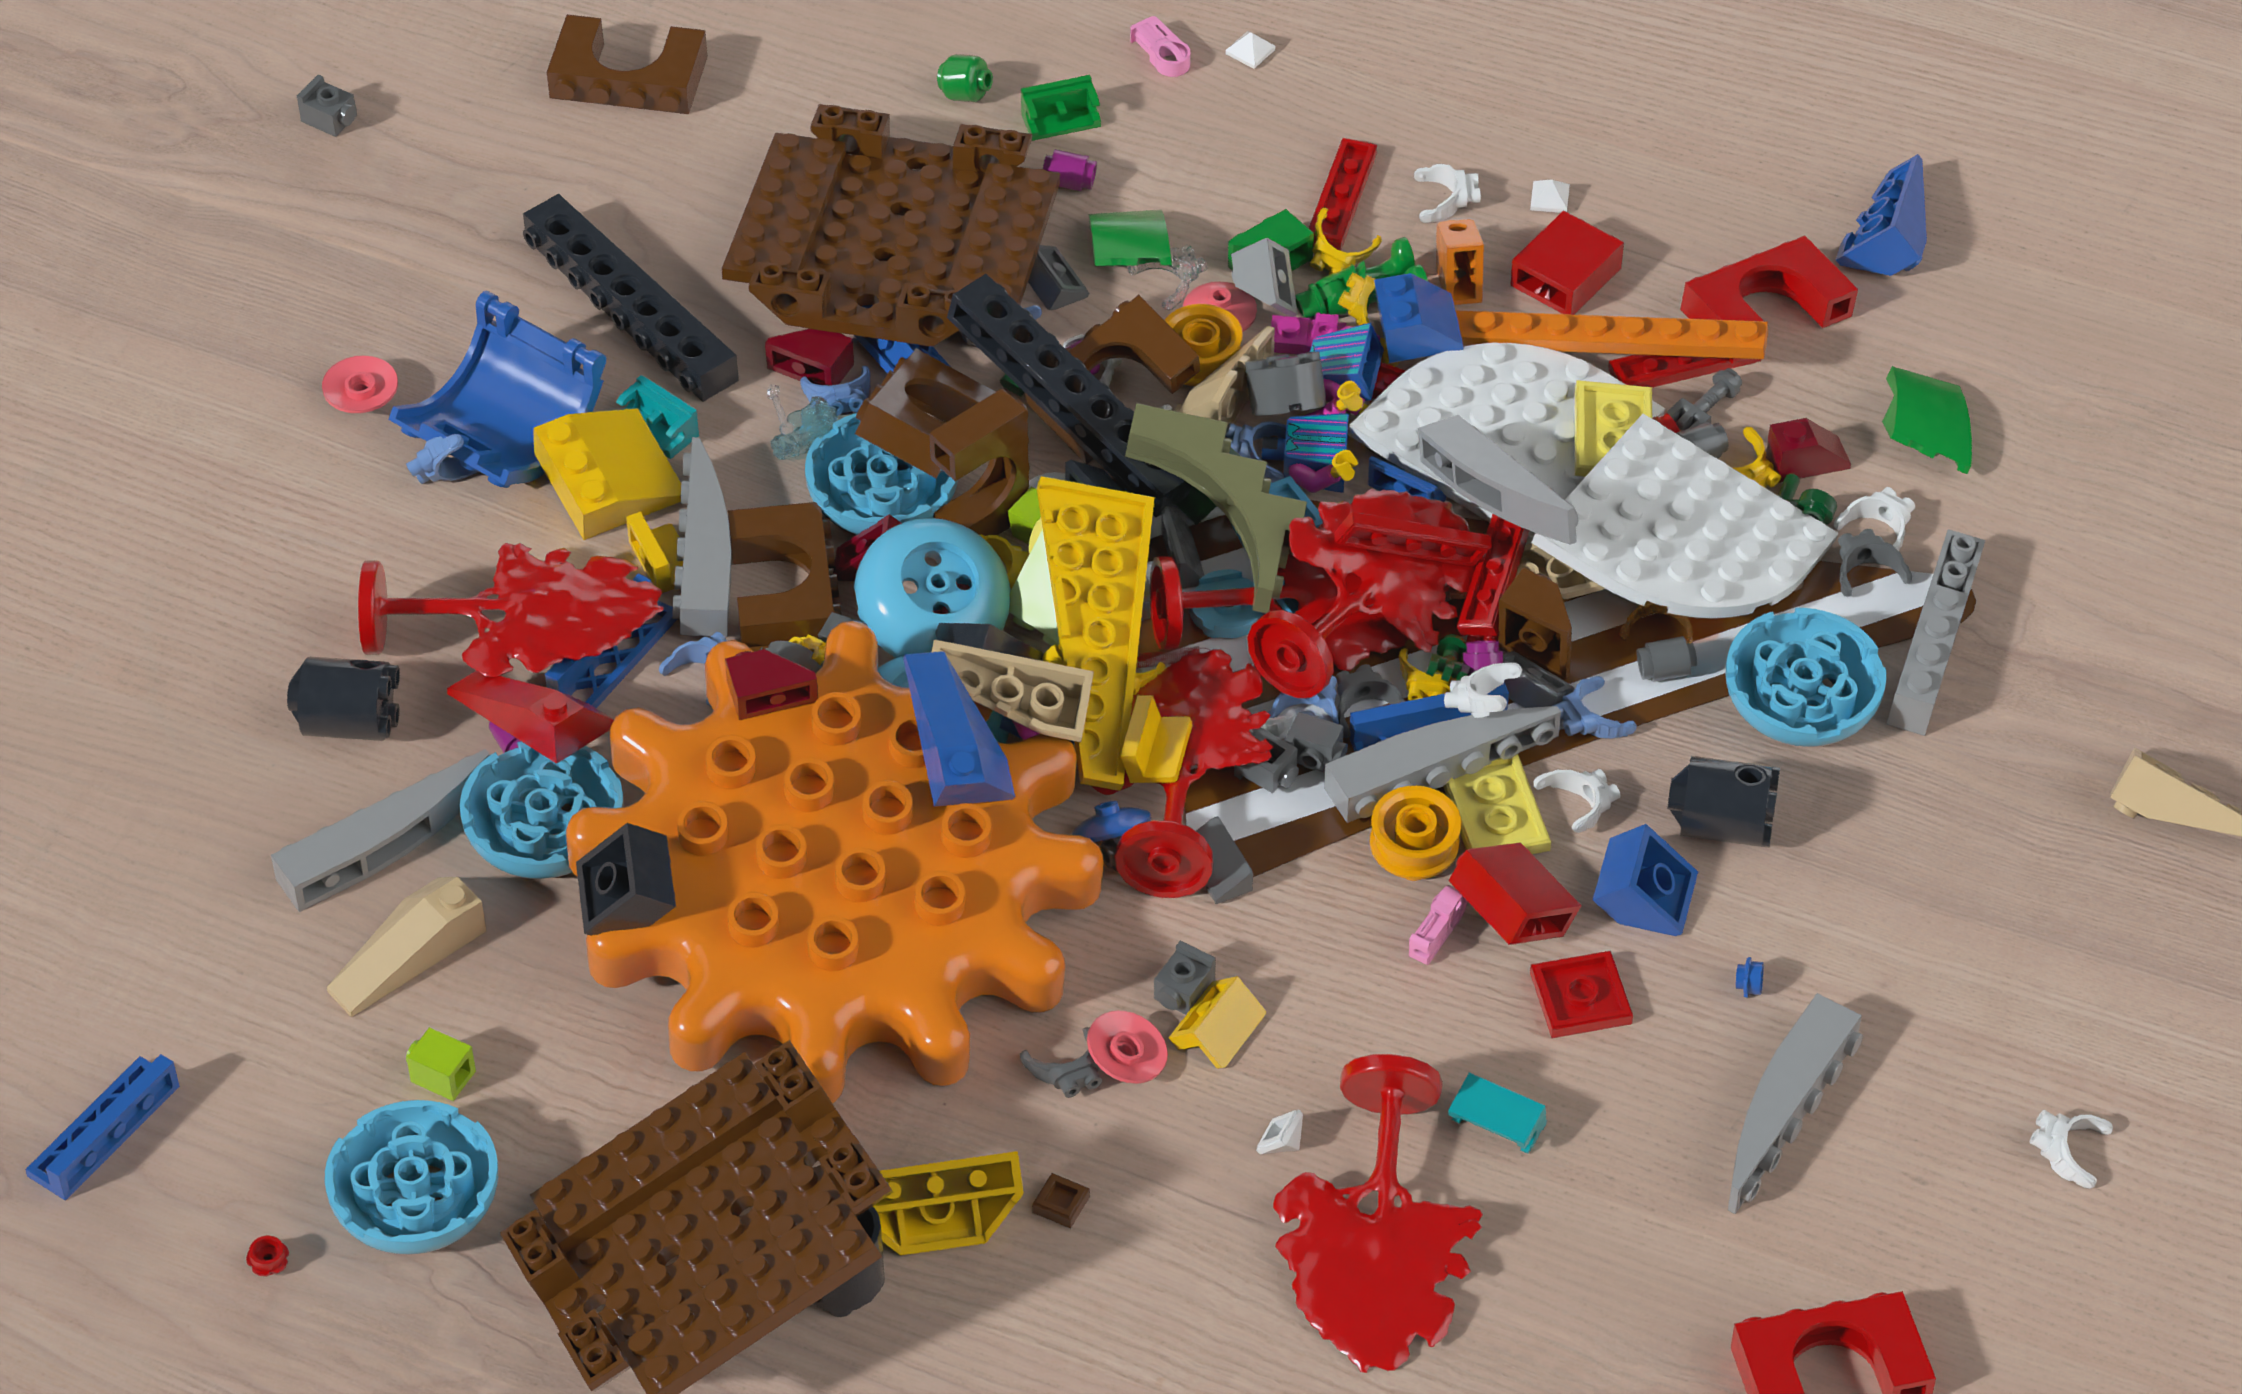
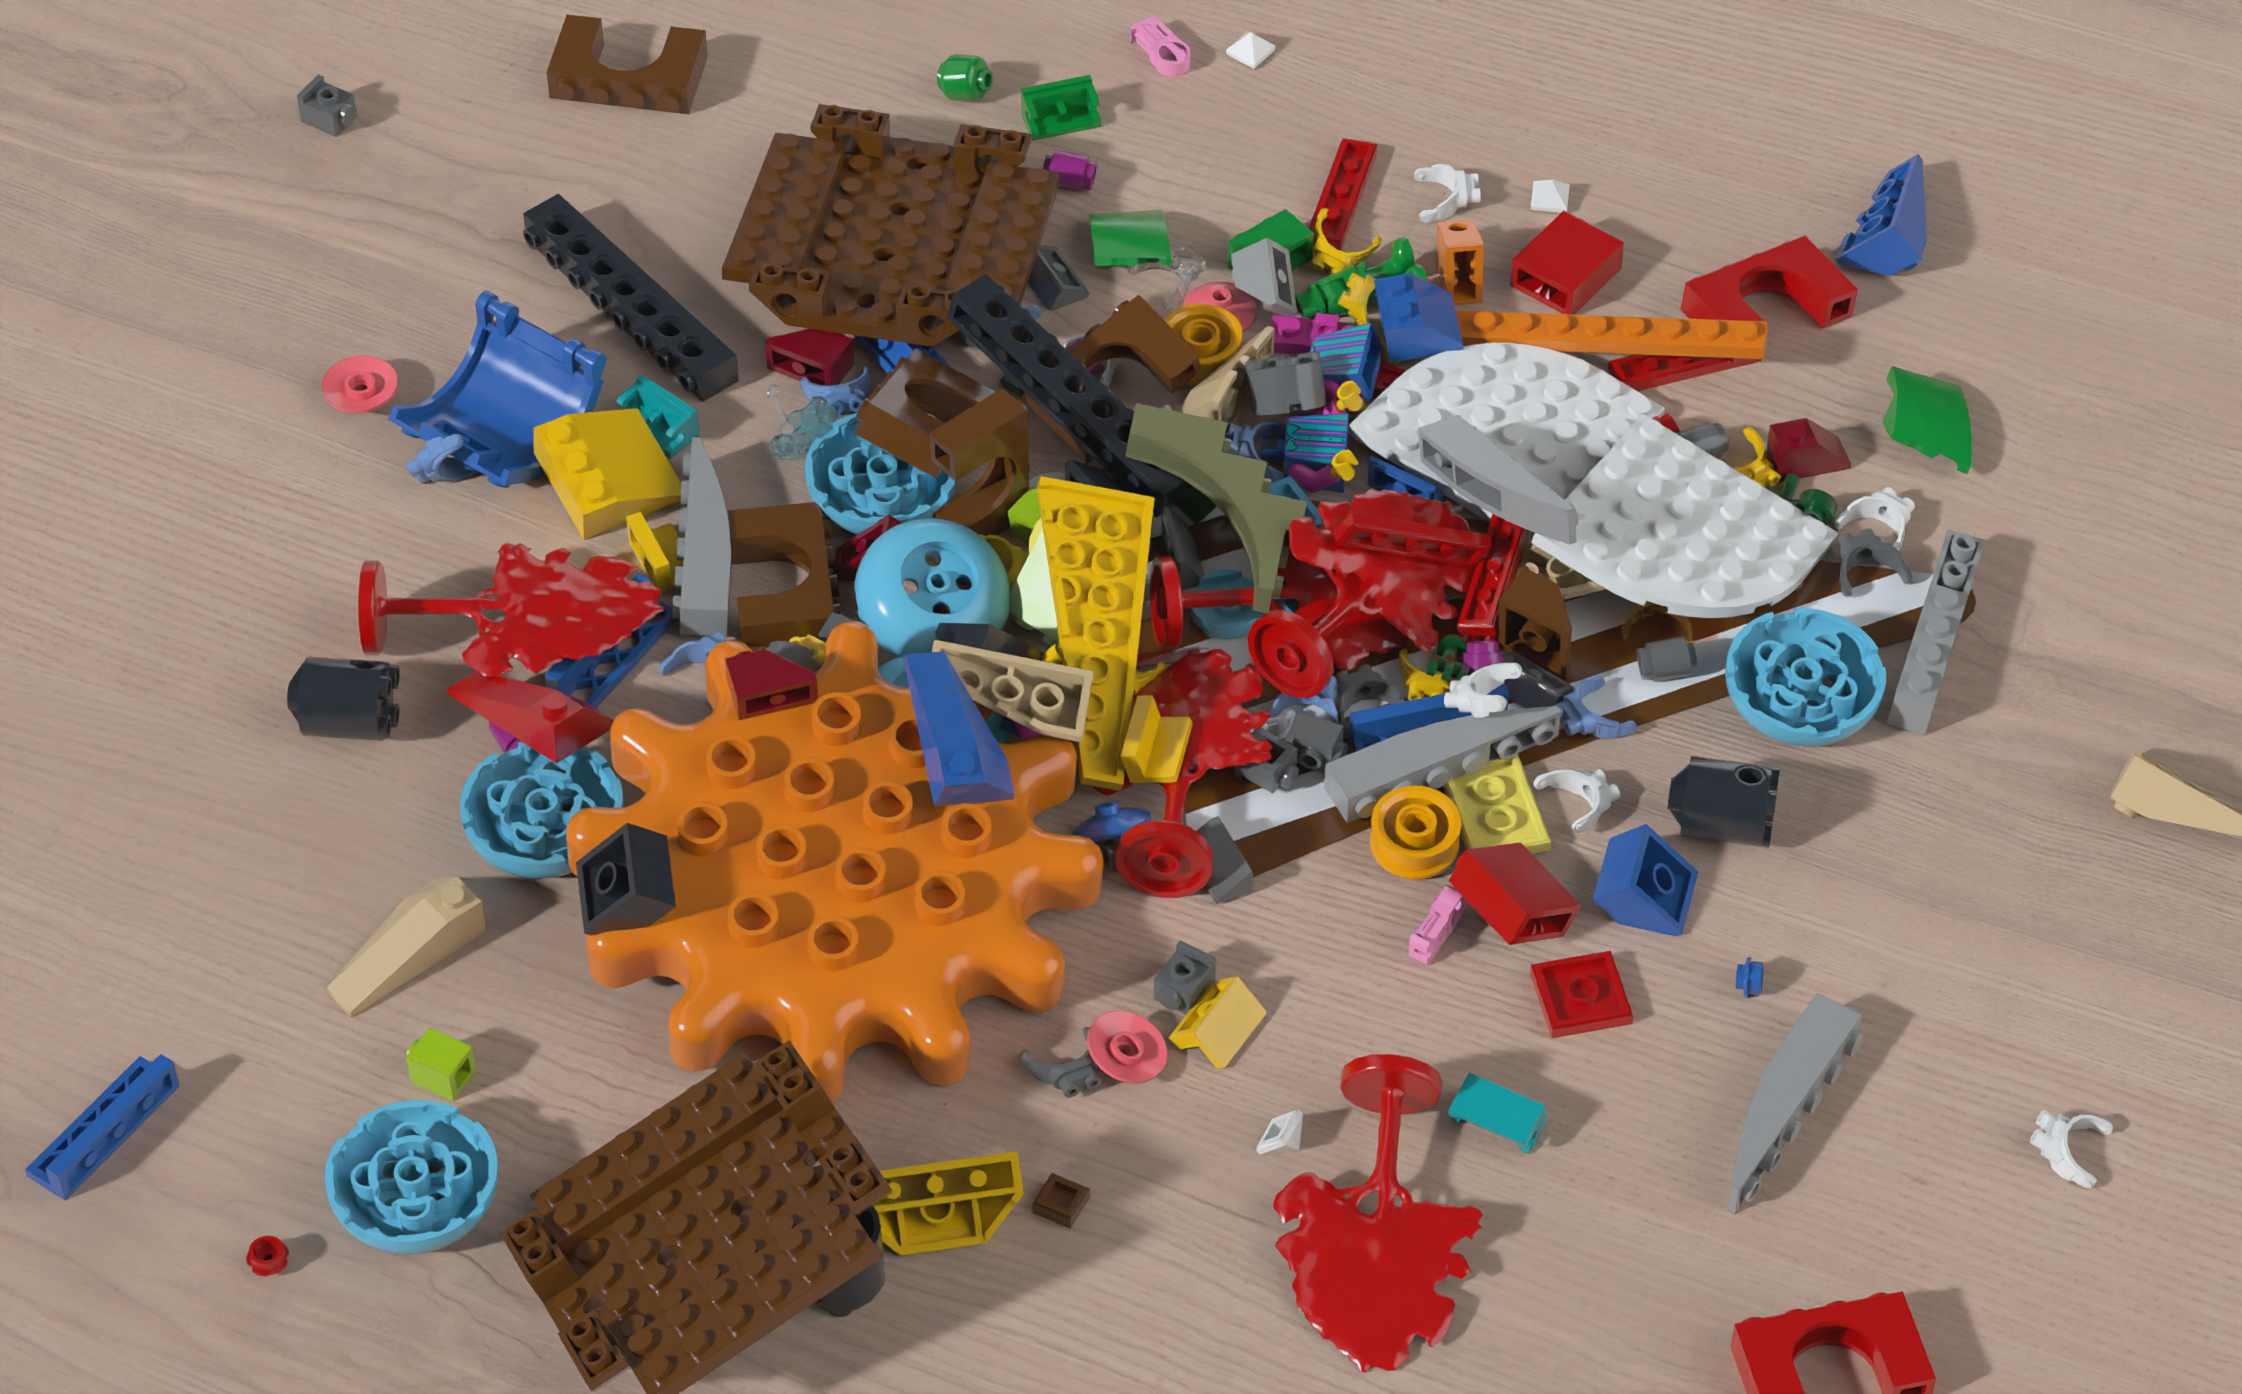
(371, 837): light grey slope -> none
(1603, 417): light yellow tile -> none
(1726, 384): dark grey hinge -> none

